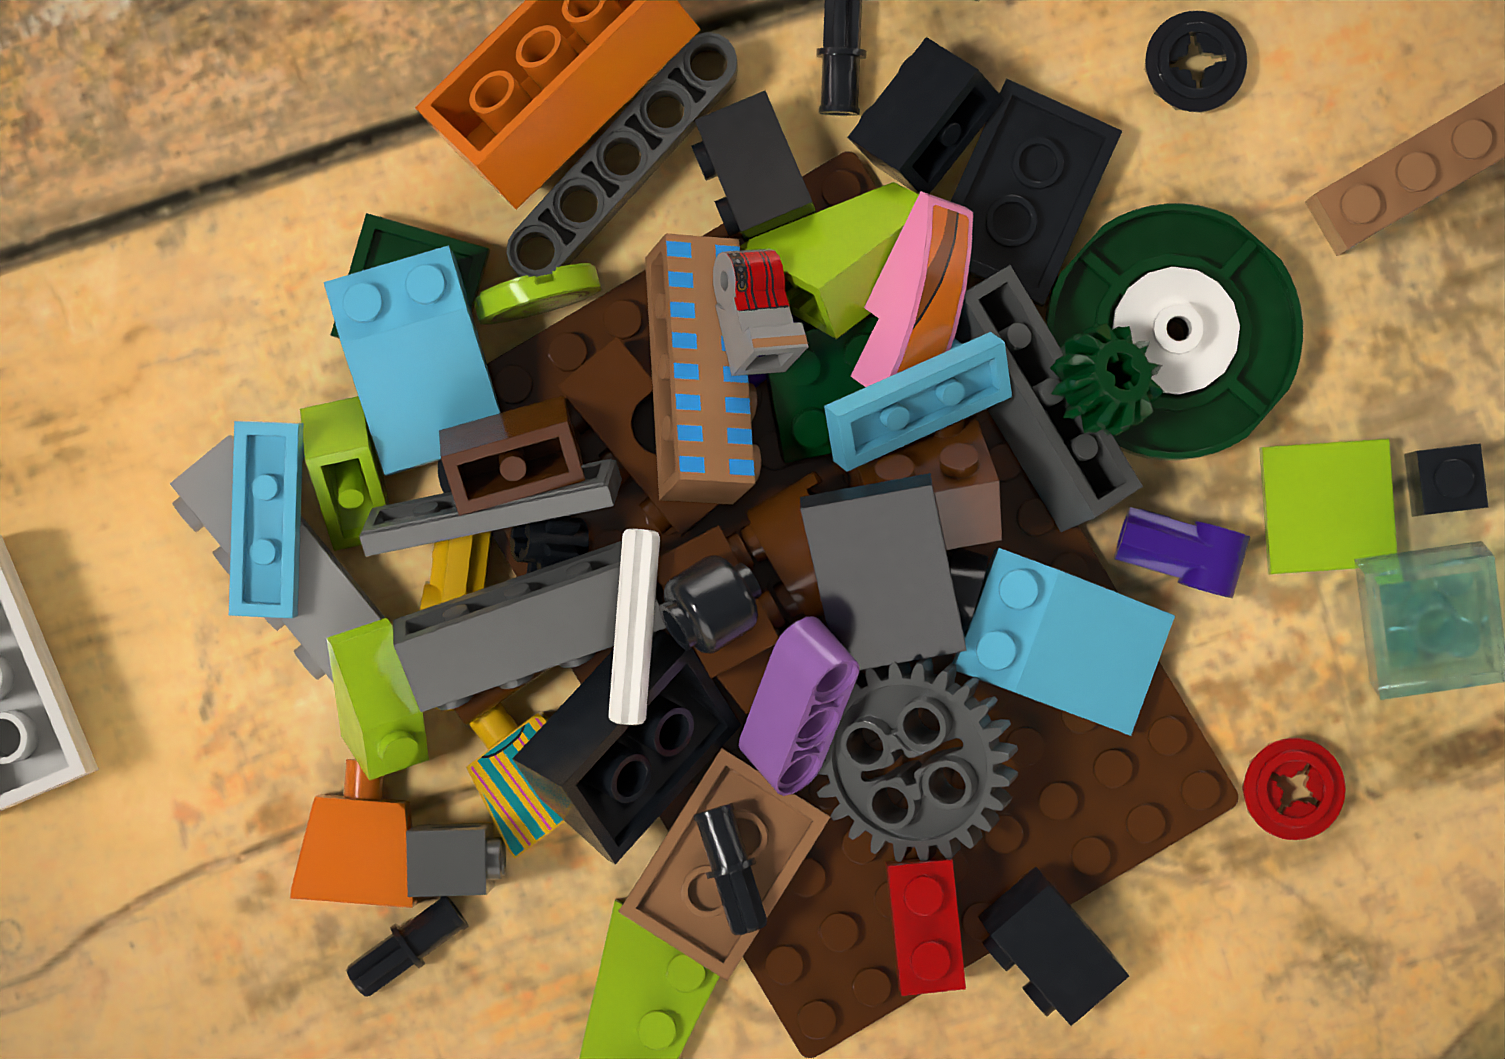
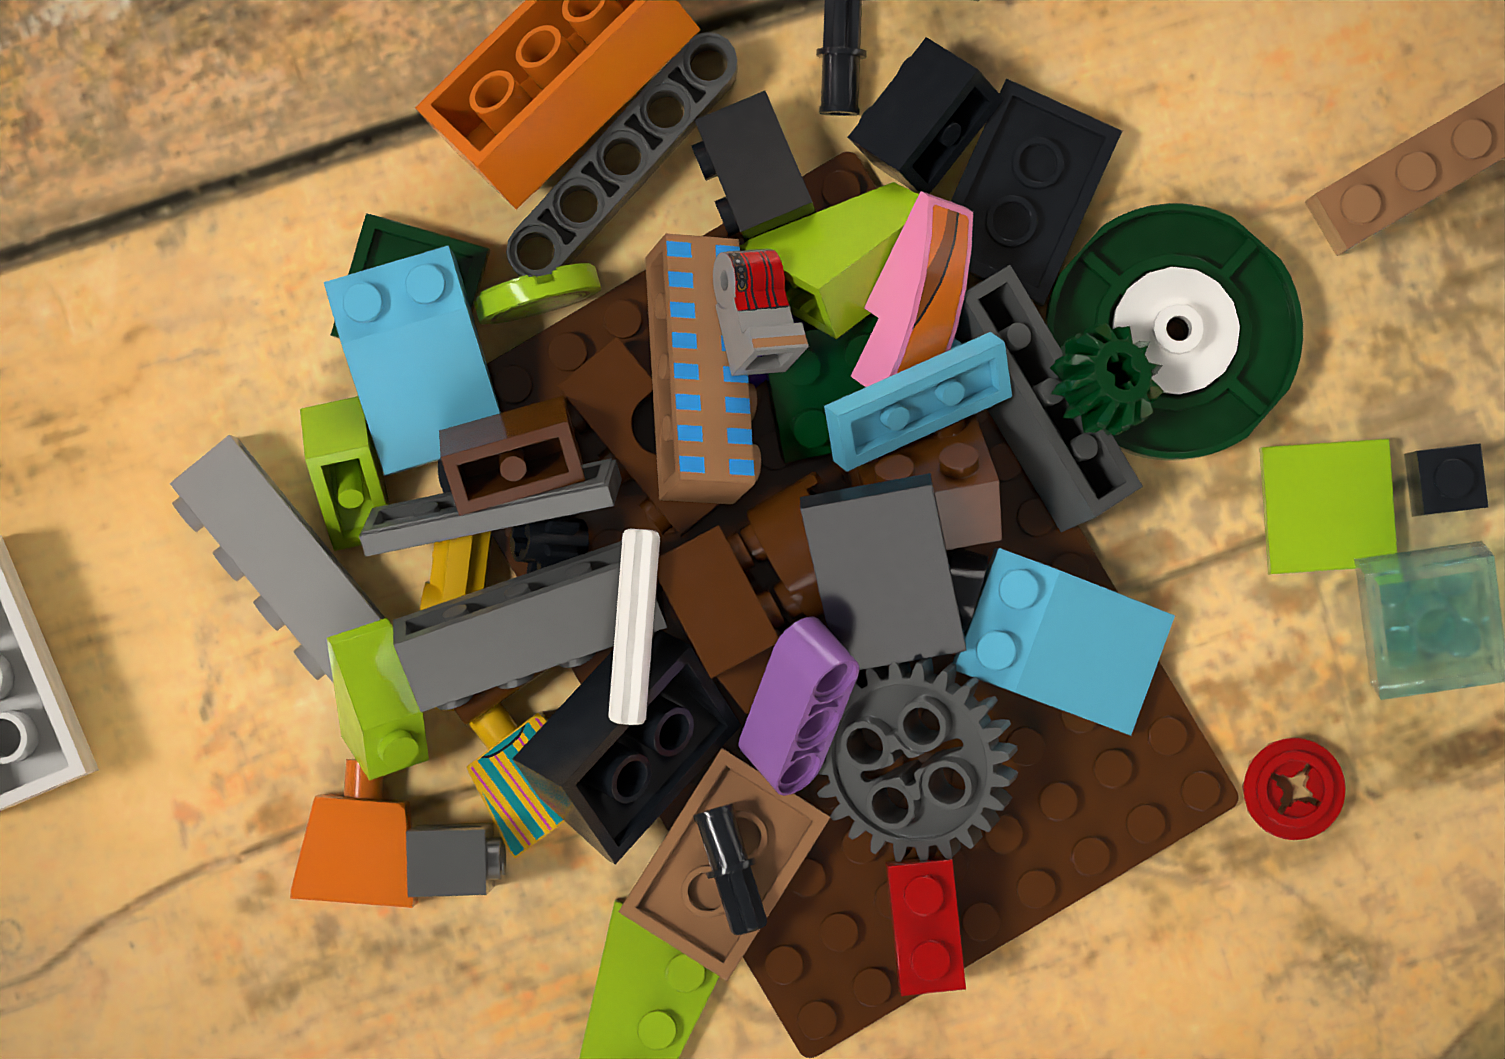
(266, 519): medium azure piece -> none
(406, 946): black axle -> none
(710, 604): black head -> none
(1052, 947): black brick -> none
(1197, 554): dark purple piece -> none
(1215, 39): black gear -> none

